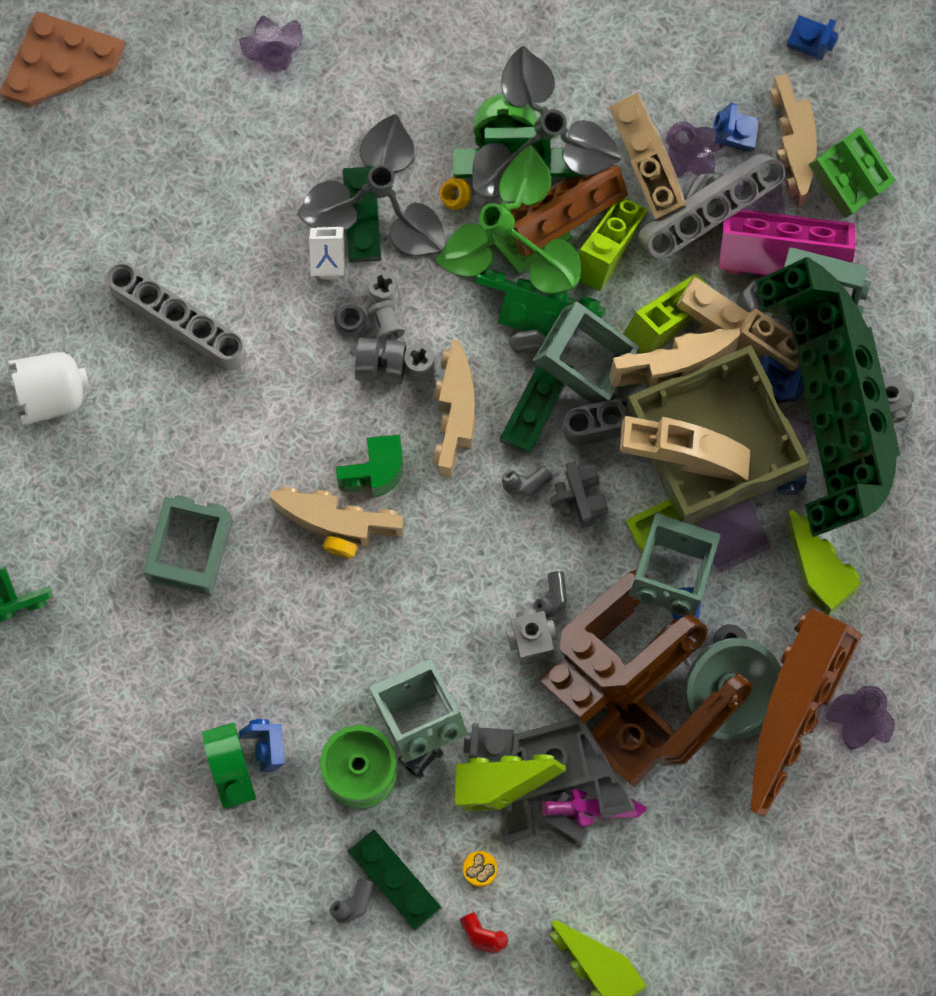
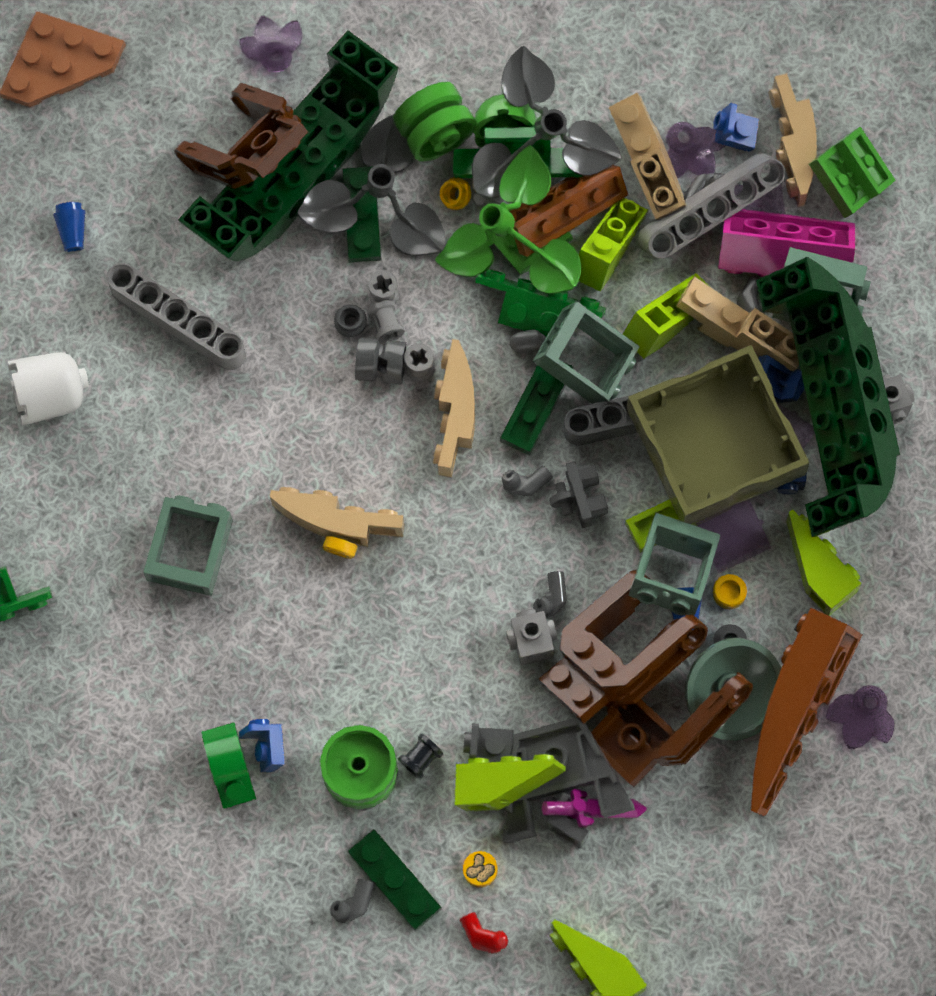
(71, 225): none -> blue cone
(257, 150): none -> reddish brown plate
(327, 252): white brick -> none
(337, 120): none -> dark green slope
(381, 472): green brick -> none
(422, 682): sand green window -> none
(434, 121): none -> bright green wheel
(686, 444): tan slope -> none
(687, 356): tan slope -> none
(729, 591): none -> yellow tile
(813, 37): blue bracket -> none

